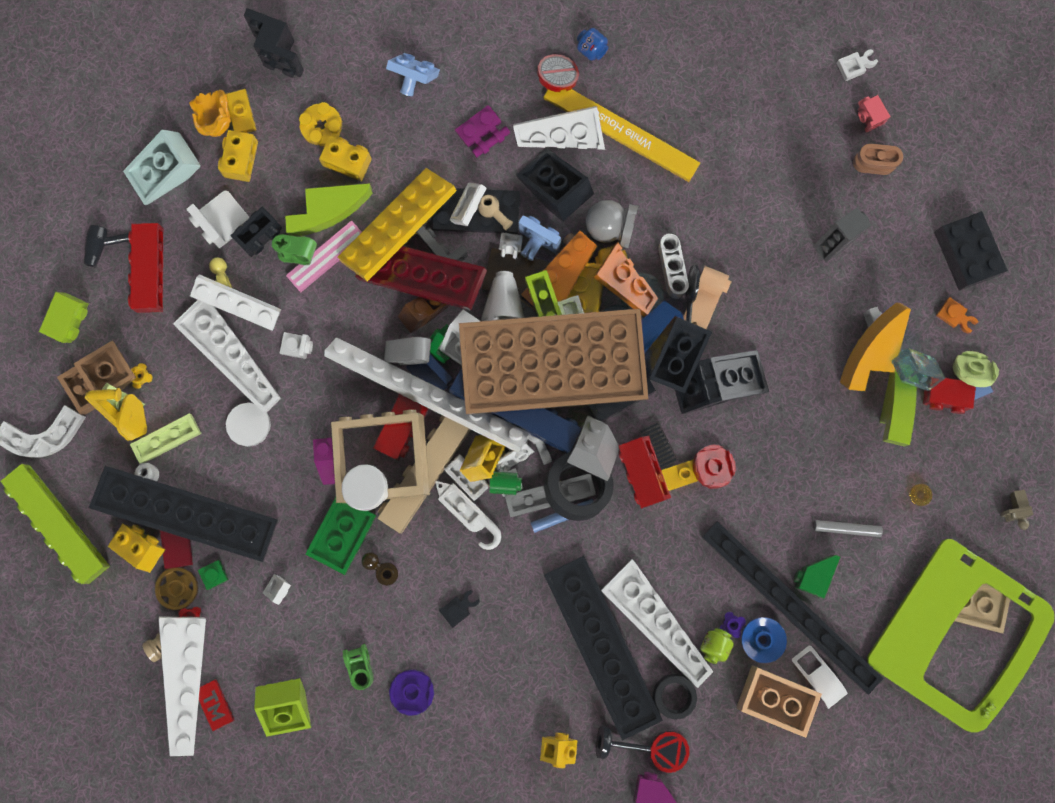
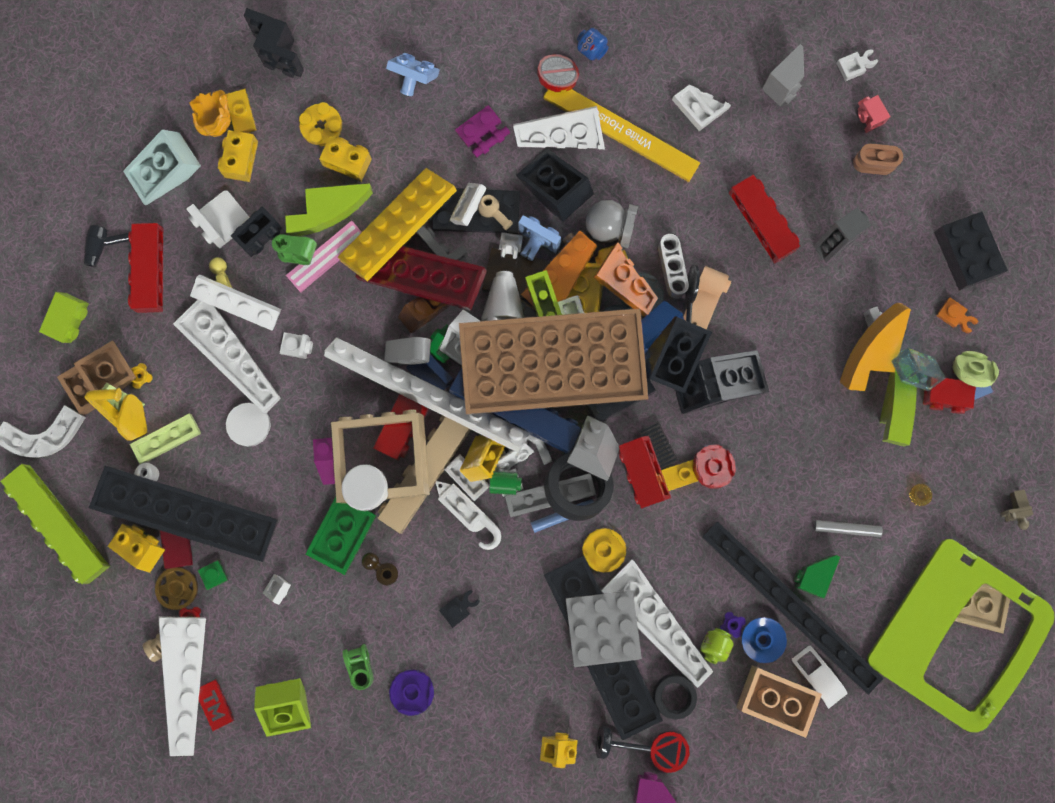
(597, 550): none -> yellow tile
(603, 628): none -> light grey plate
(699, 106): none -> white wing
(764, 218): none -> red brick
(786, 78): none -> light grey slope

